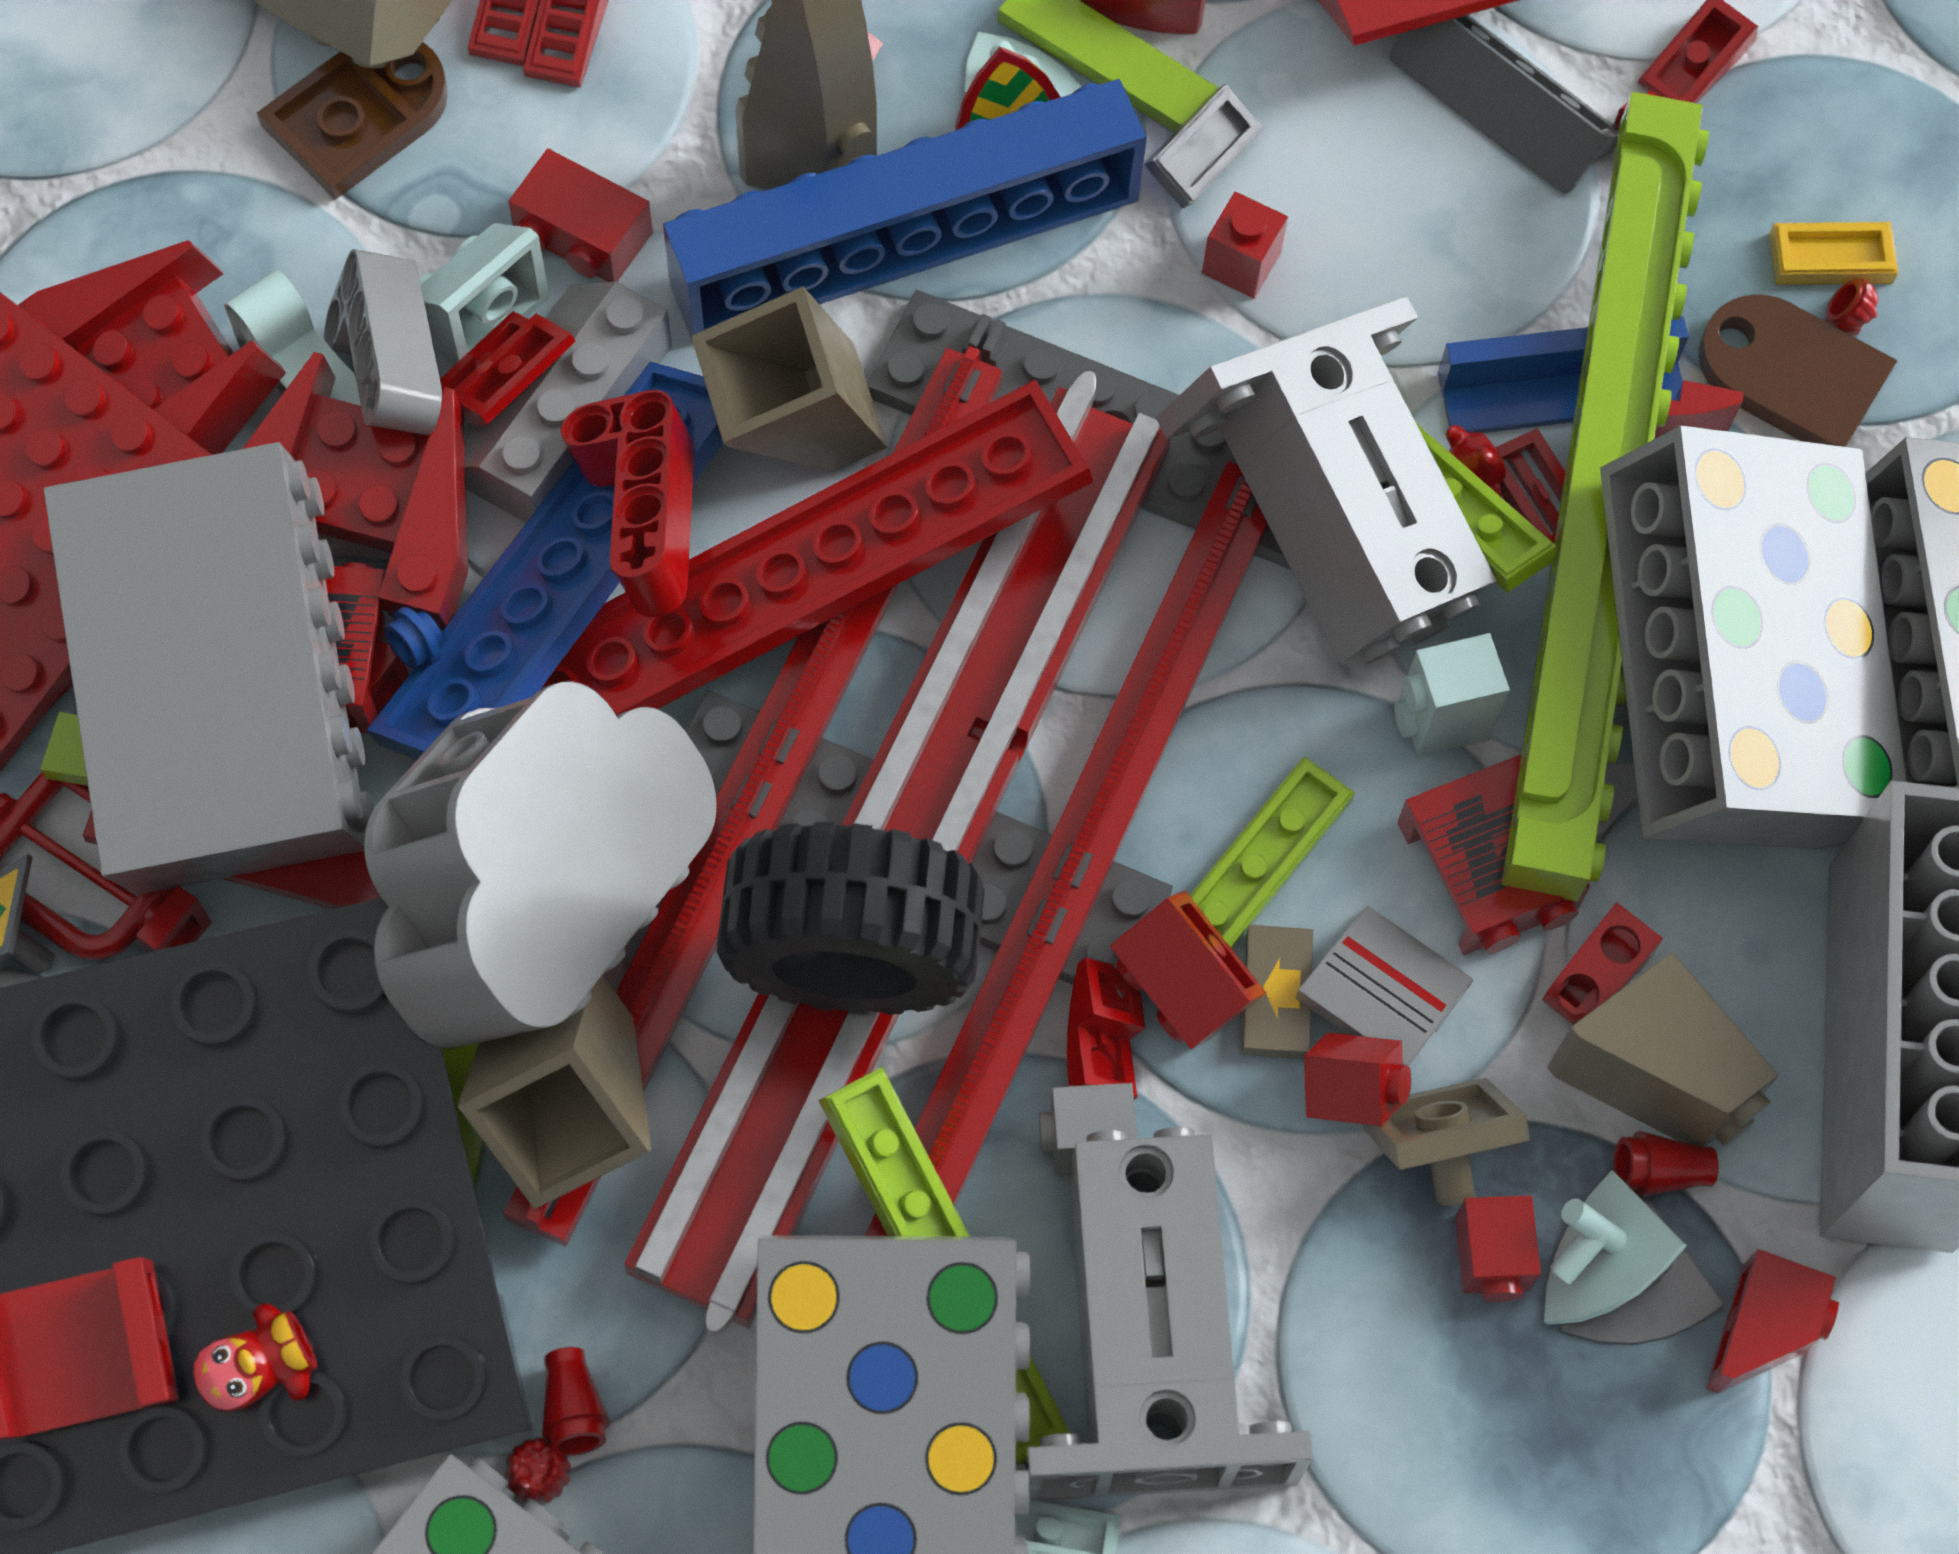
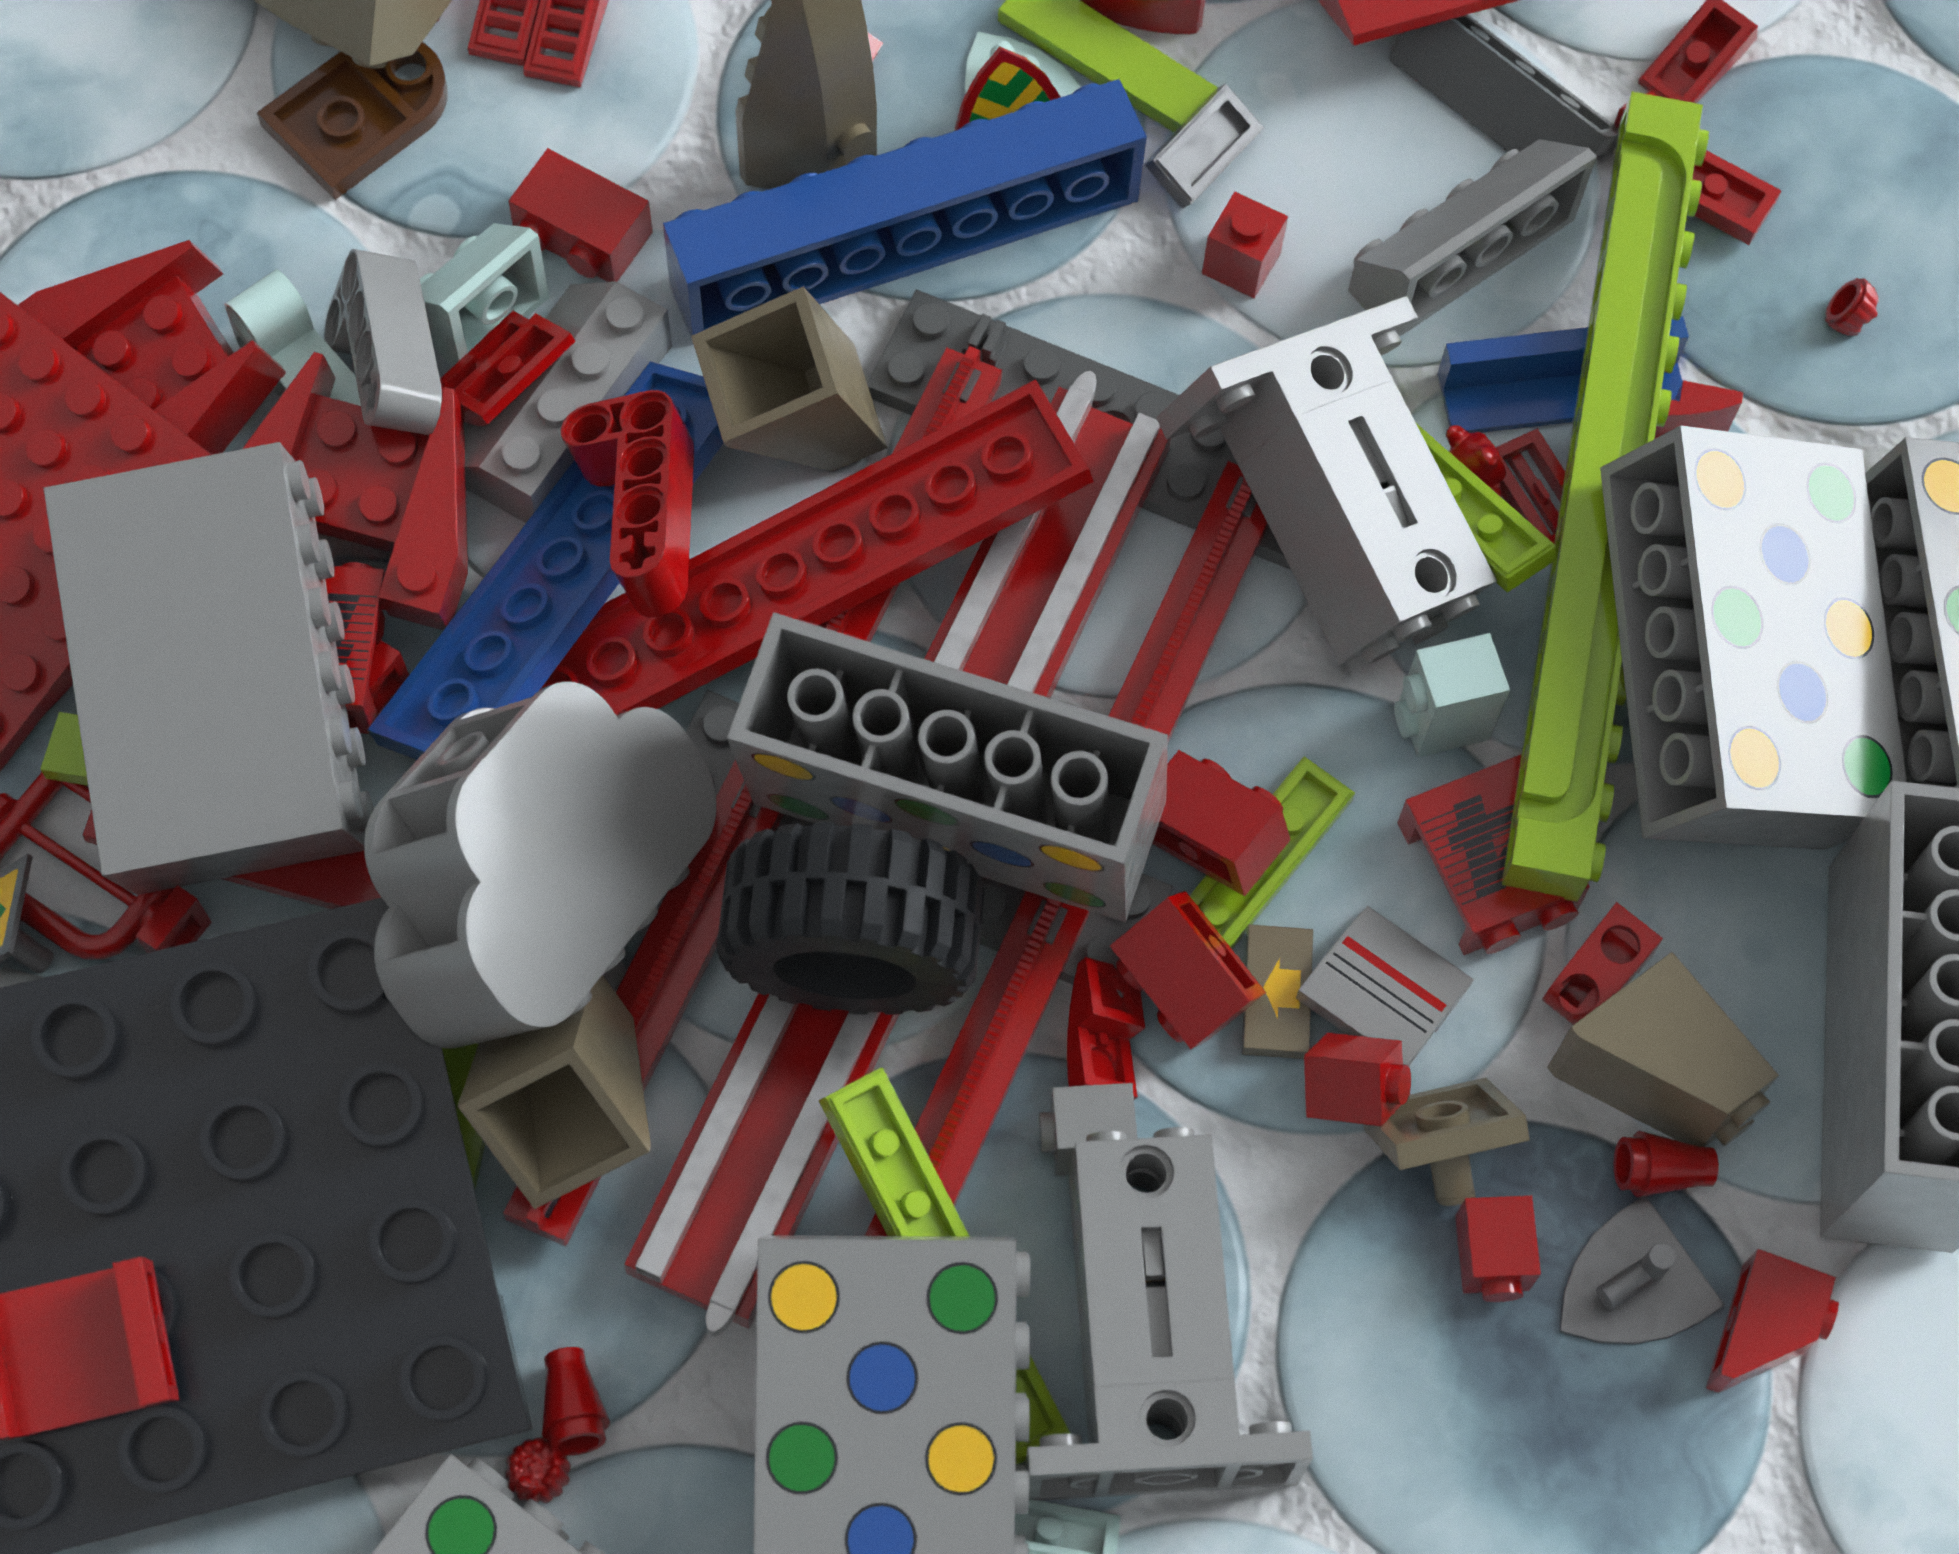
(252, 1362): animal -> none
(414, 637): blue plate -> none
(982, 767): none -> light grey brick
(1219, 823): none -> red brick
(1474, 229): none -> light grey slope
(1606, 1253): light aqua shield -> none
(1733, 198): none -> red plate
(1795, 369): reddish brown tile -> none
(1833, 253): yellow tile -> none

